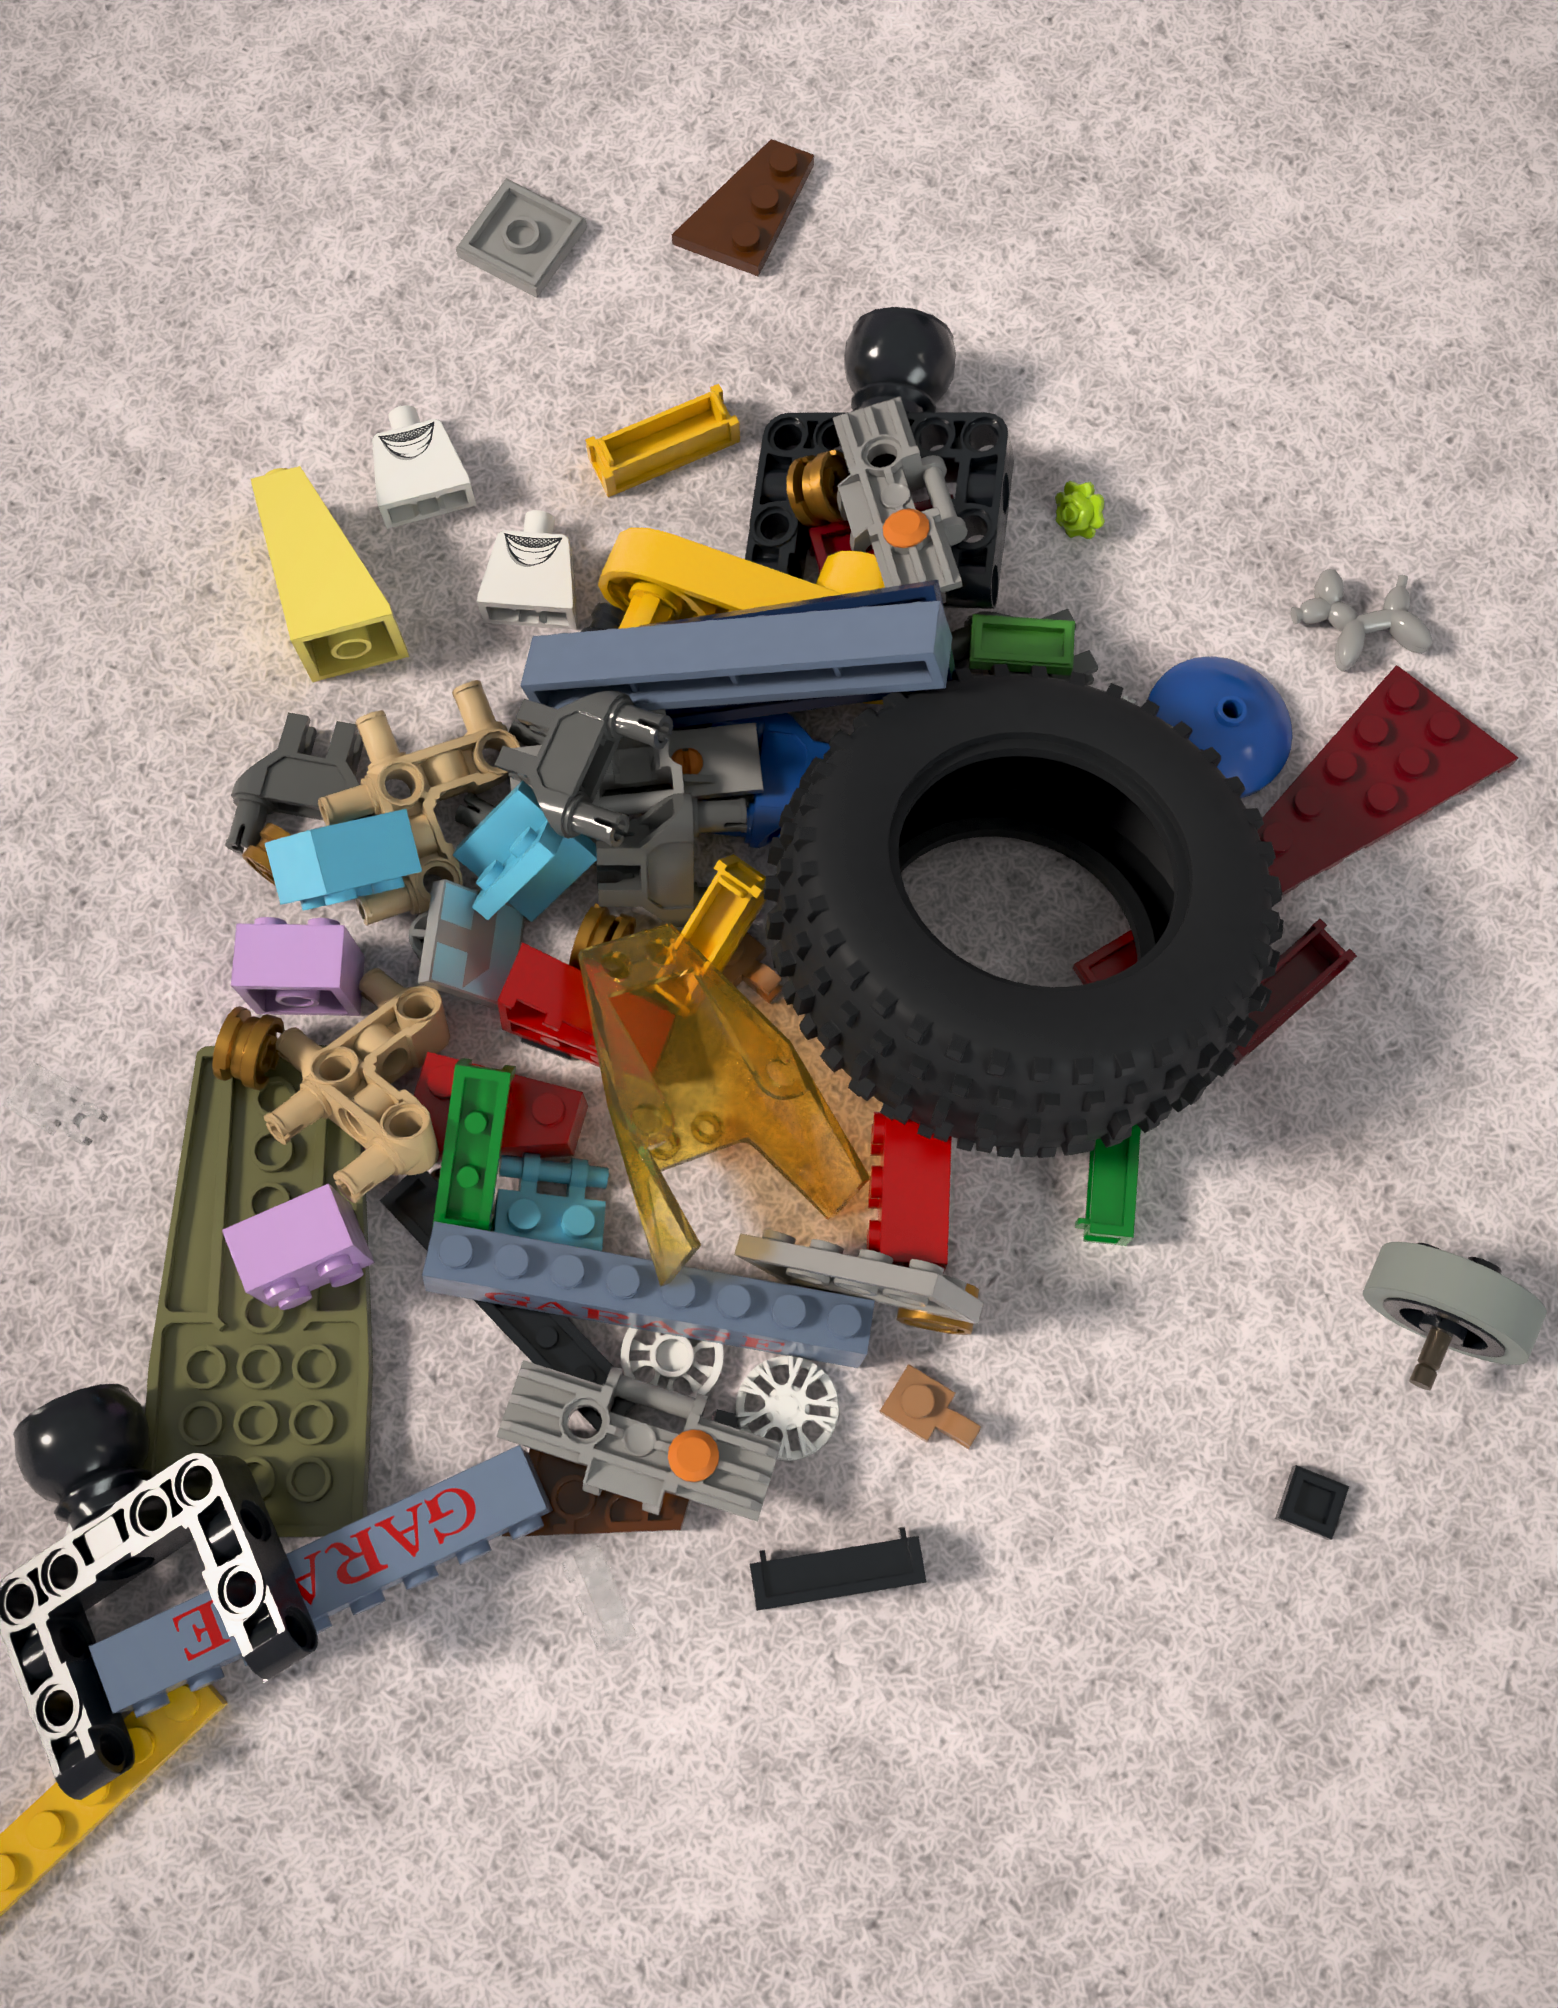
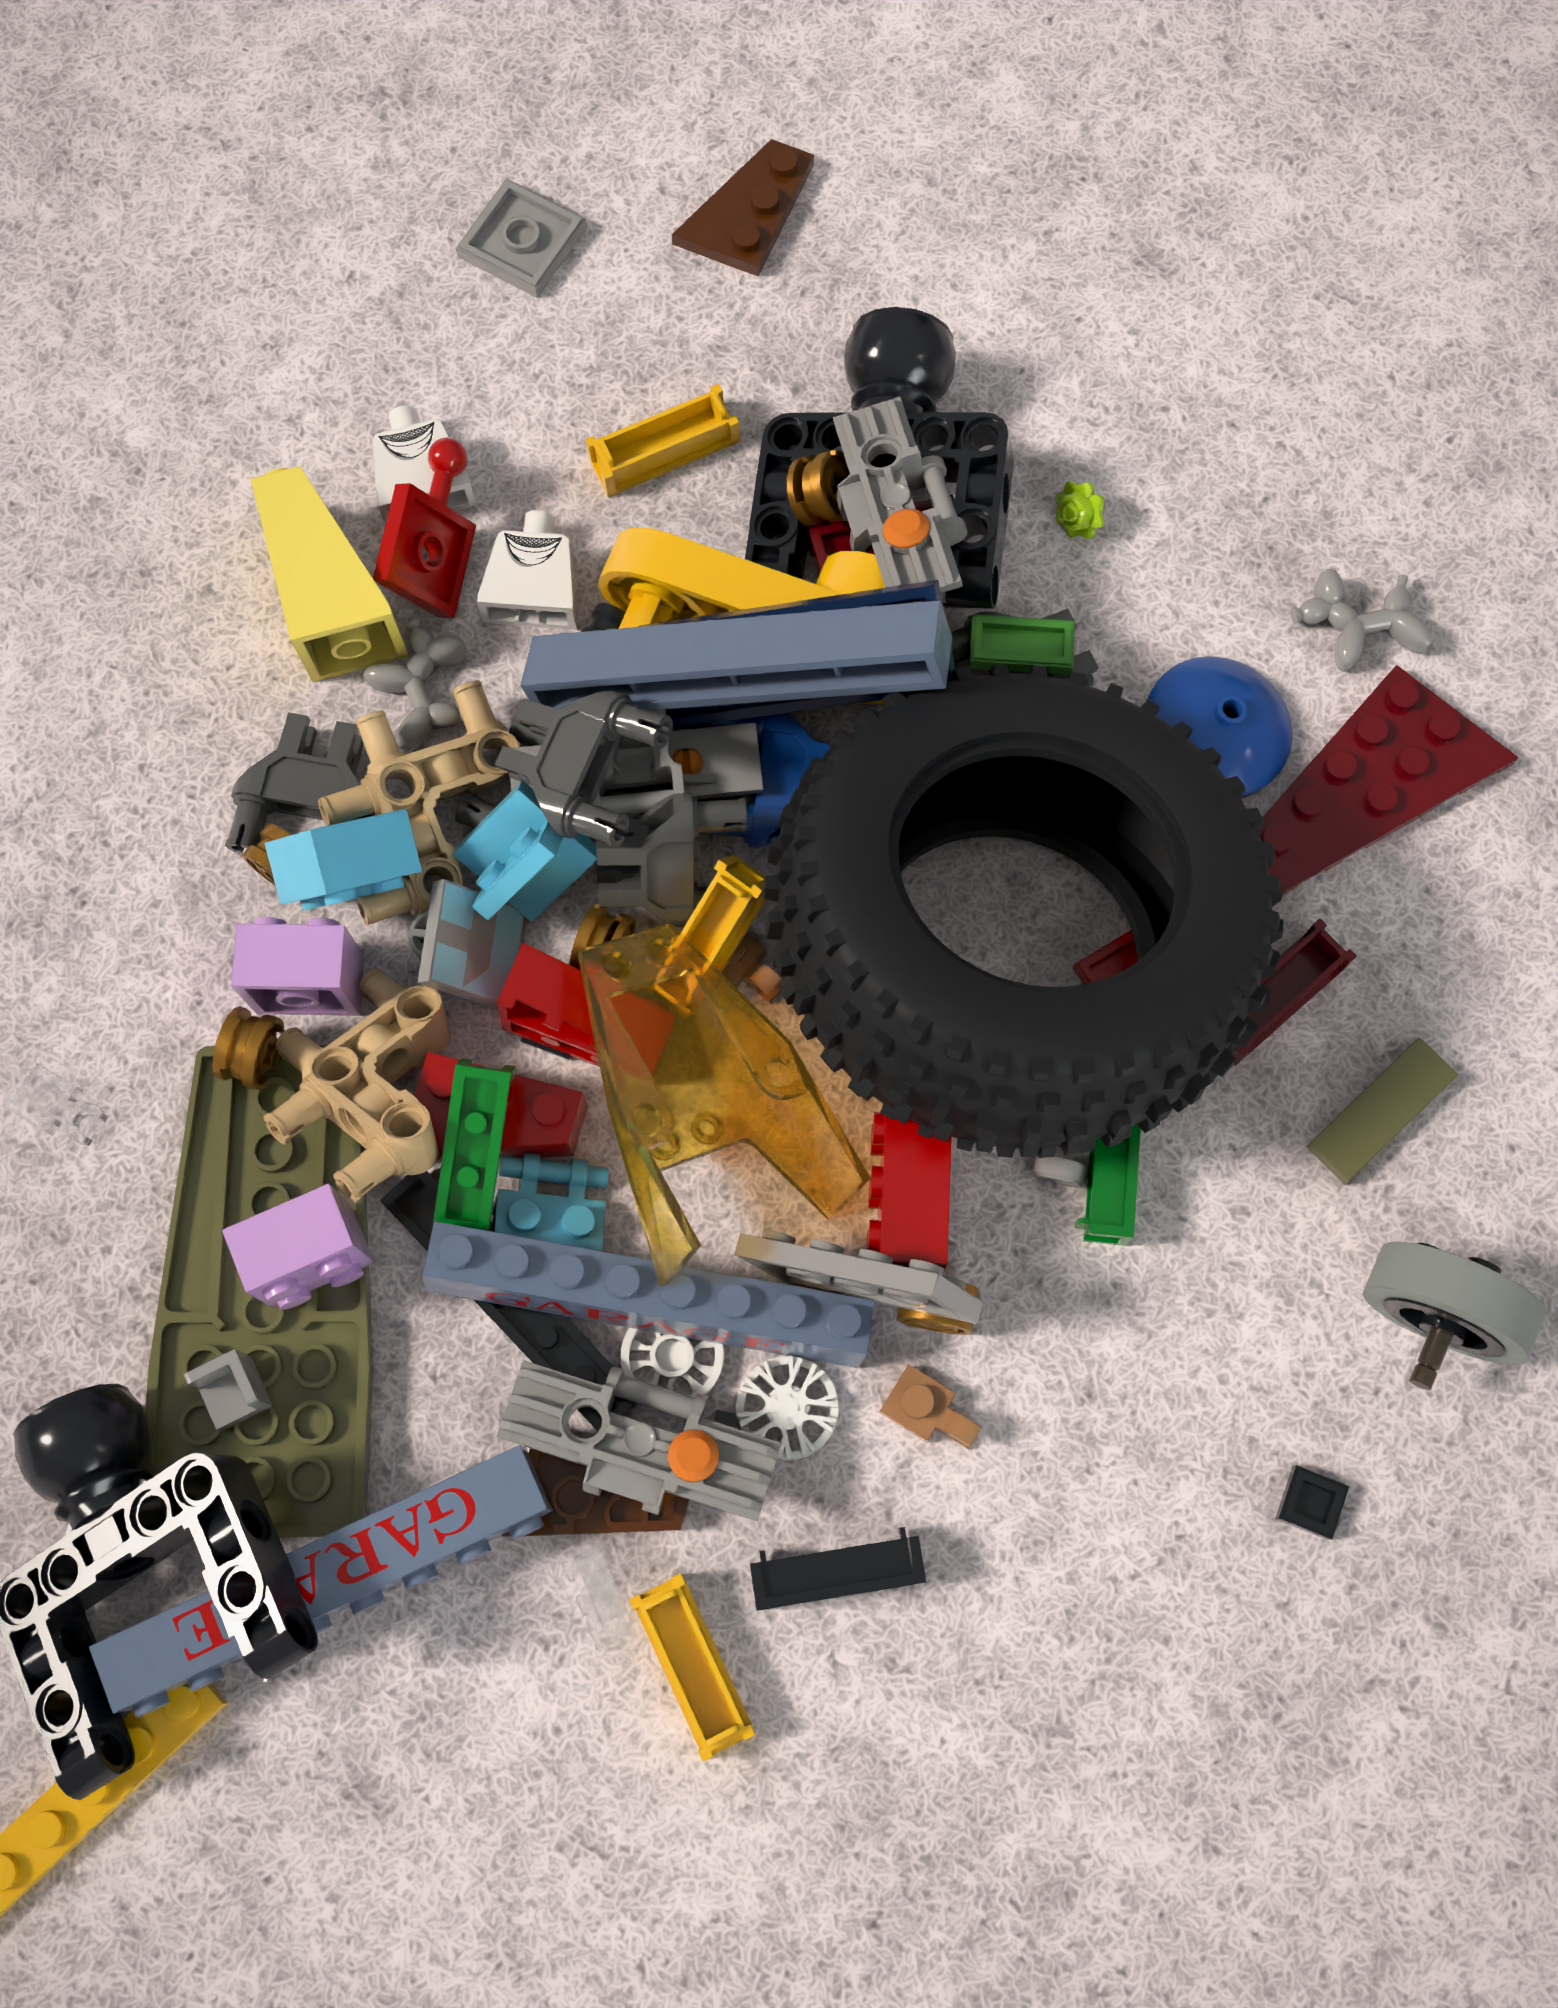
(230, 1388): none -> light grey panel
(394, 678): none -> light grey piece
(426, 520): none -> red plate
(693, 1666): none -> yellow container
(1060, 1171): none -> light grey tile
(1382, 1110): none -> olive tile

